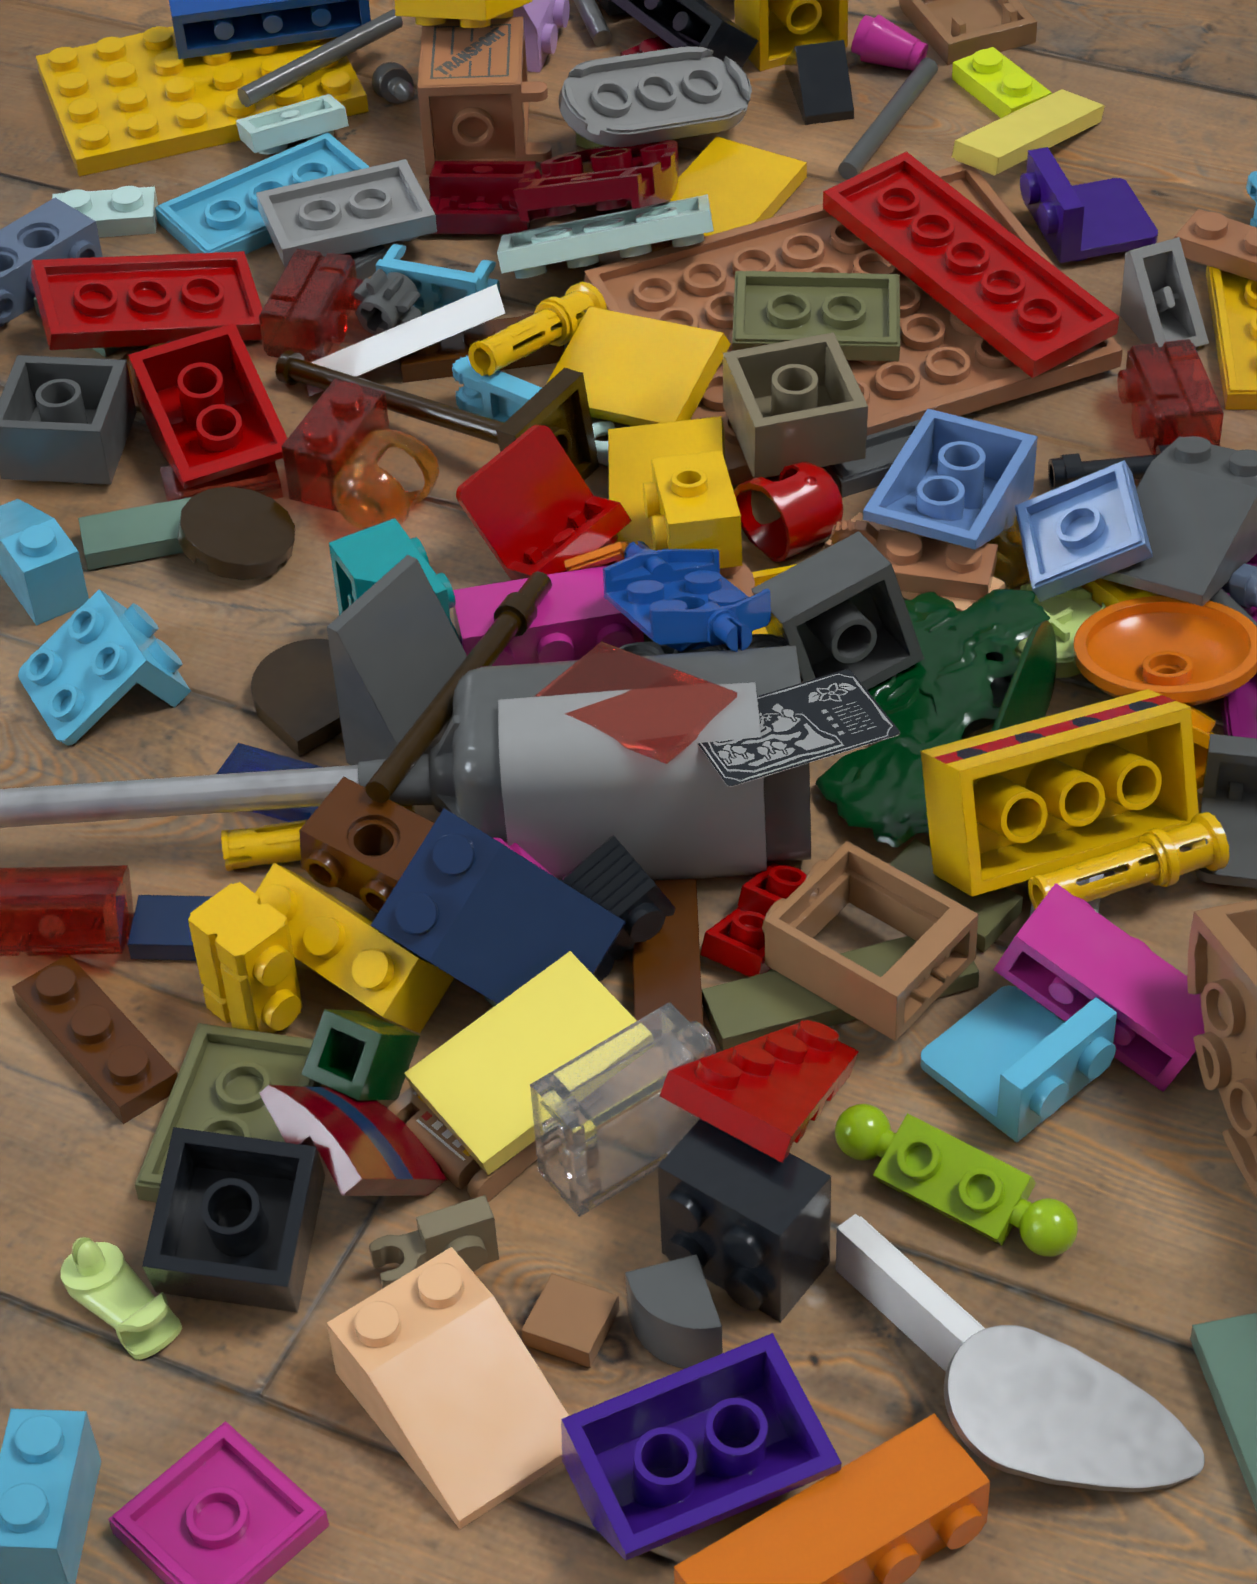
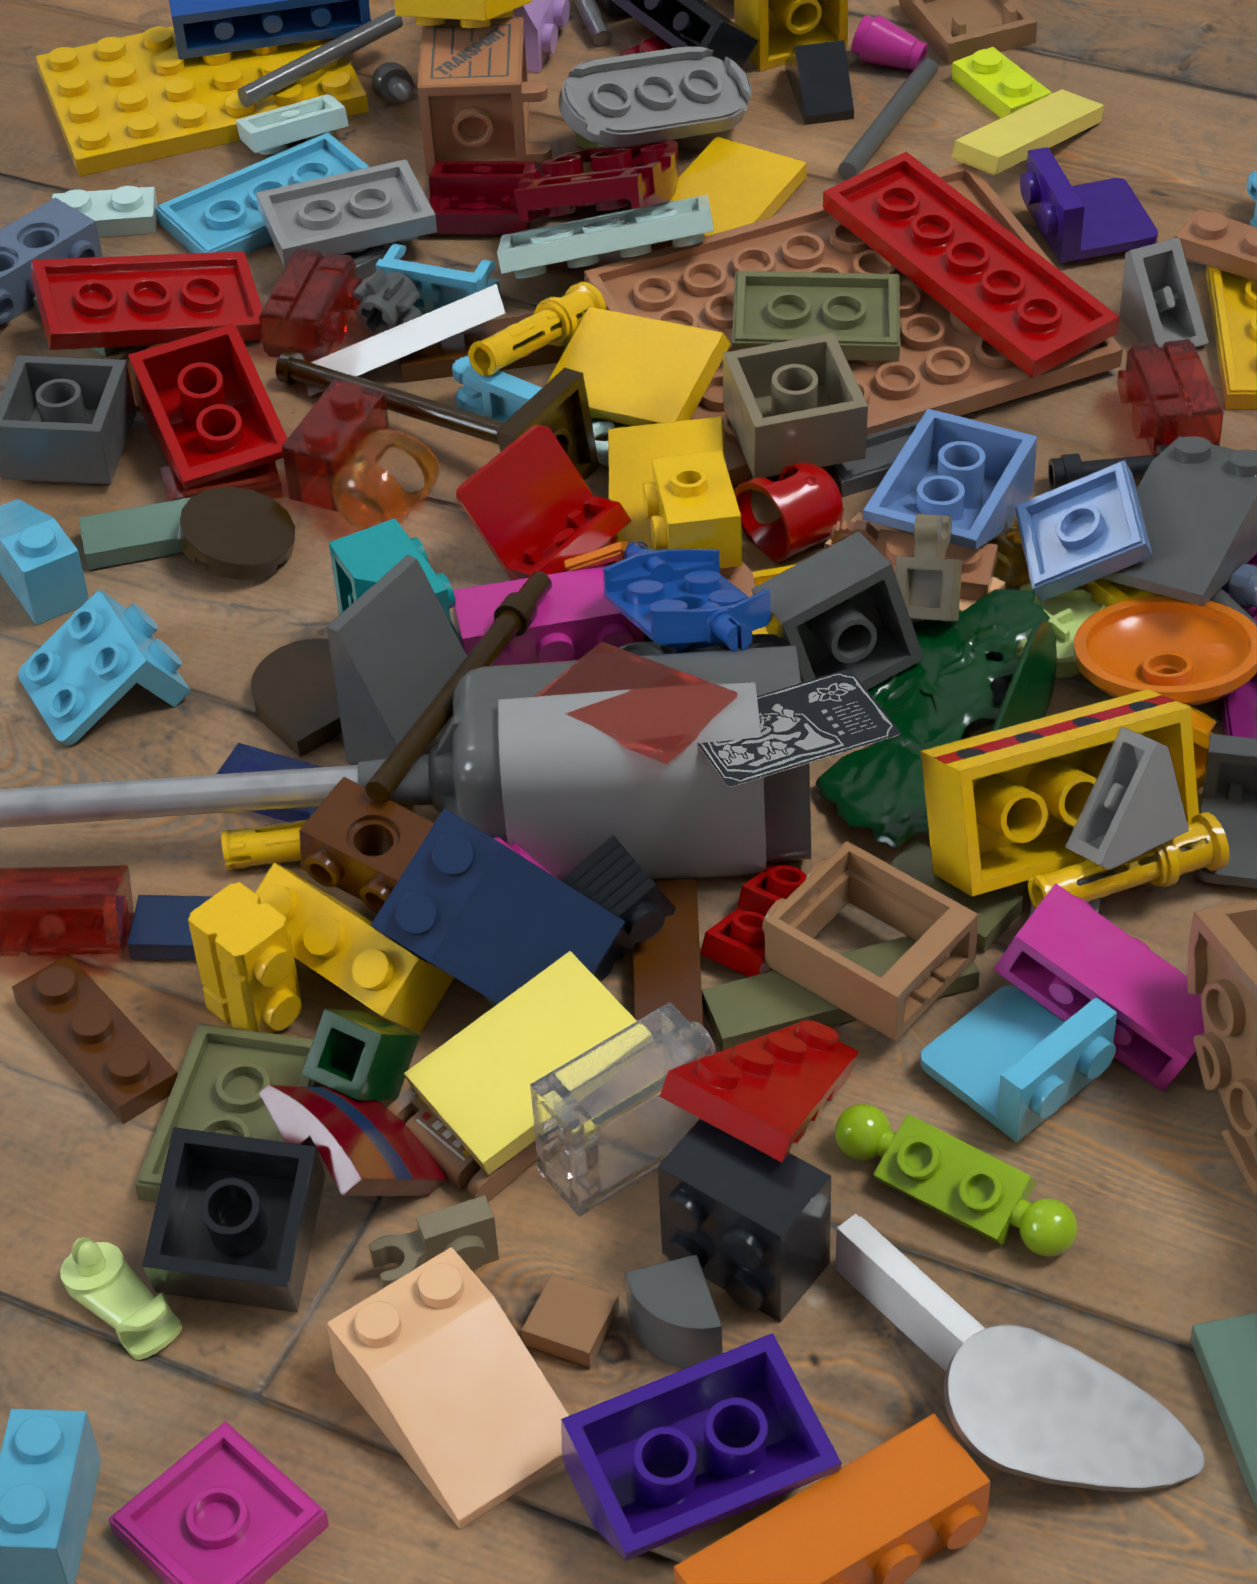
(928, 579): none -> dark tan plate
(1131, 803): none -> light grey slope

